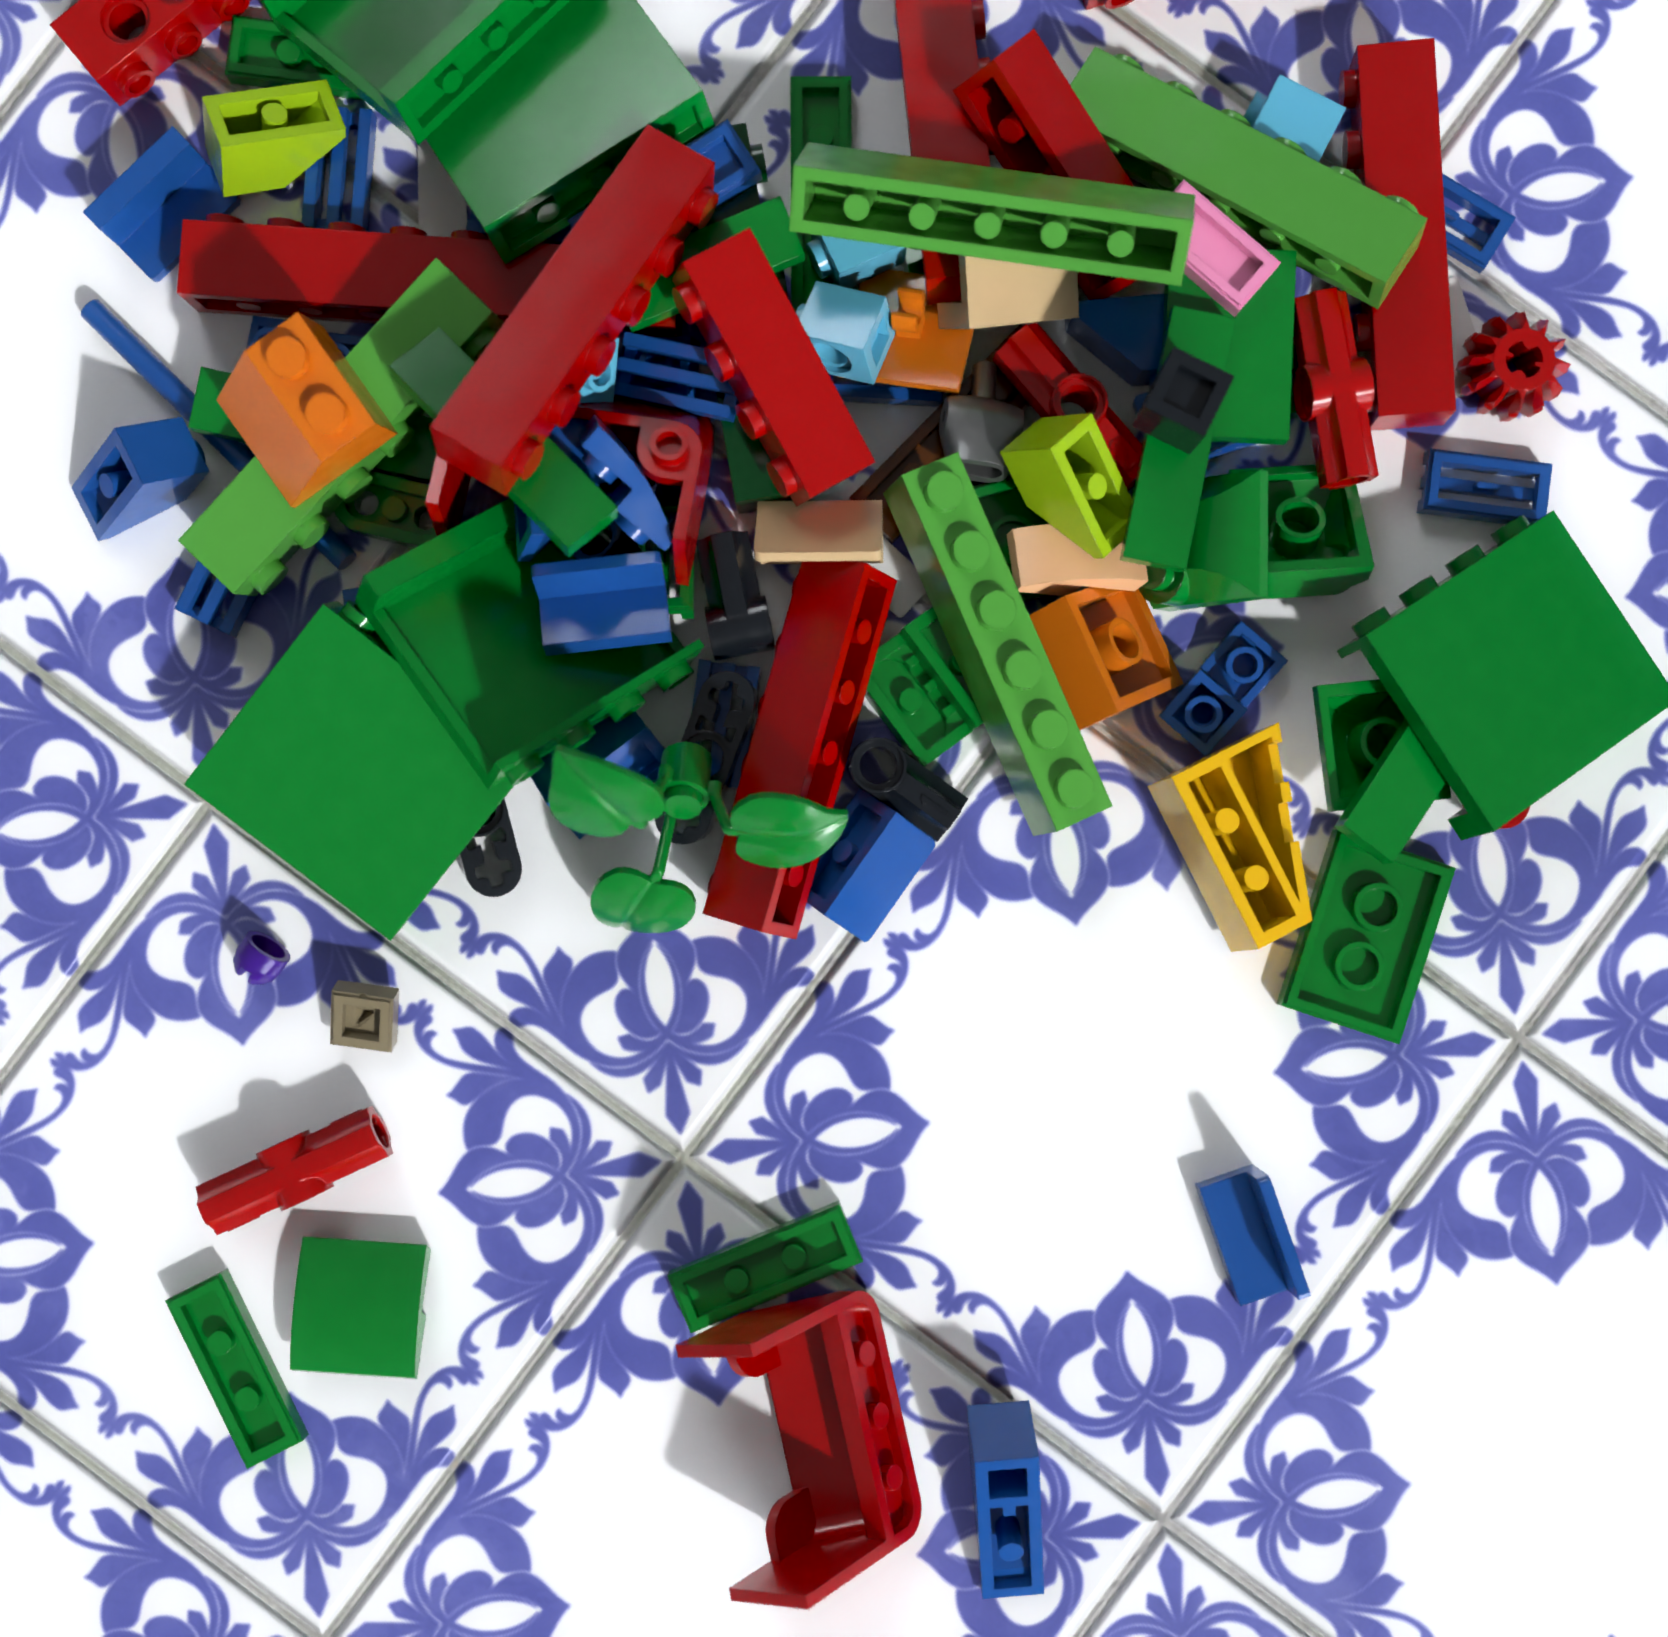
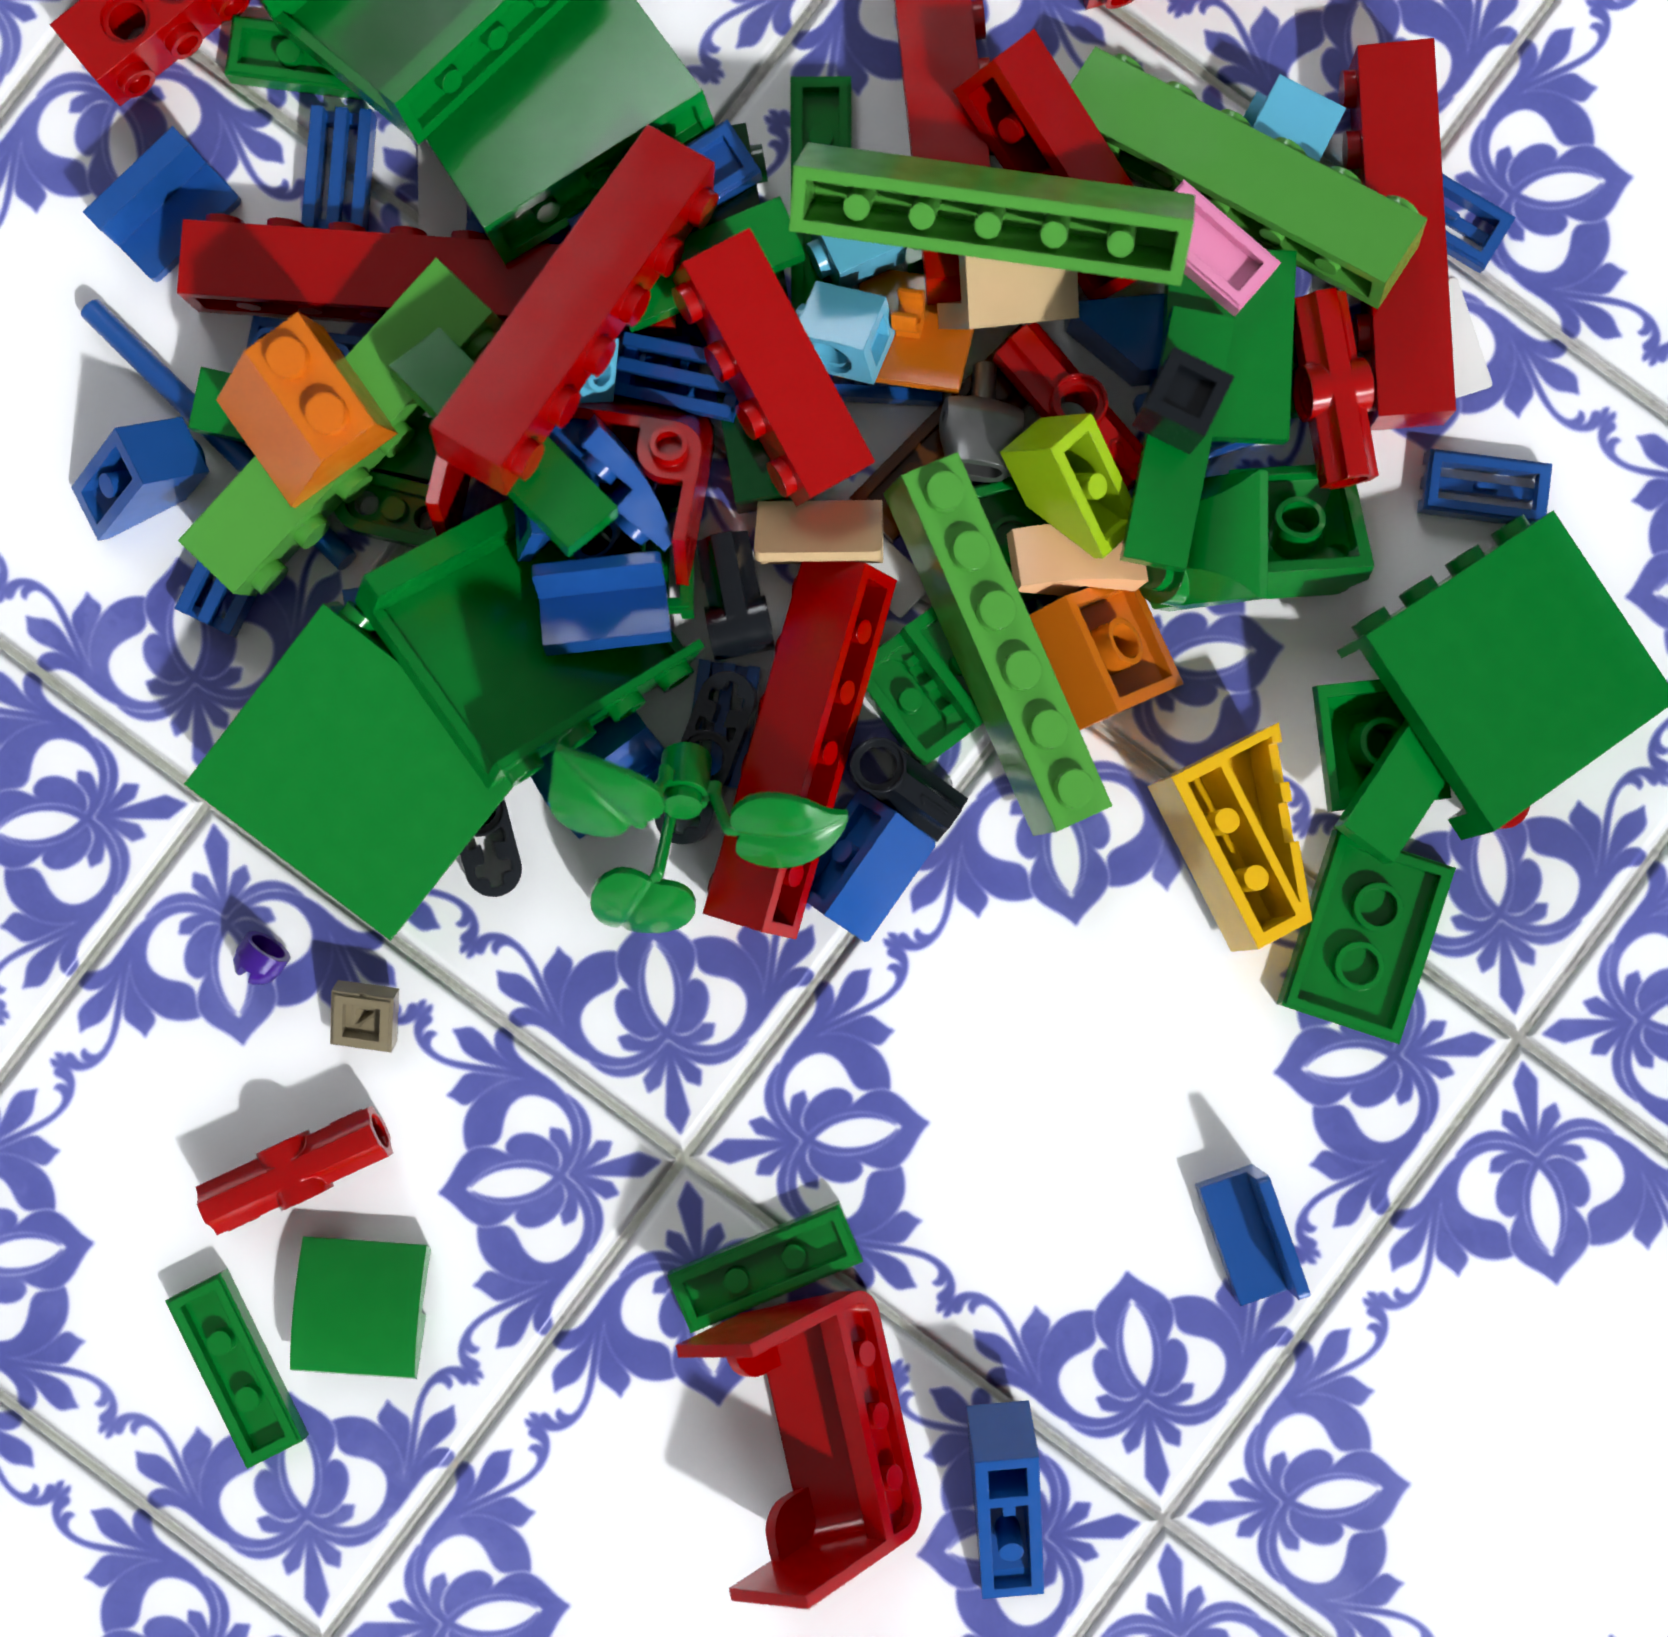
(269, 134): lime slope -> none
(1222, 688): blue slope -> none
(1529, 351): red gear -> none

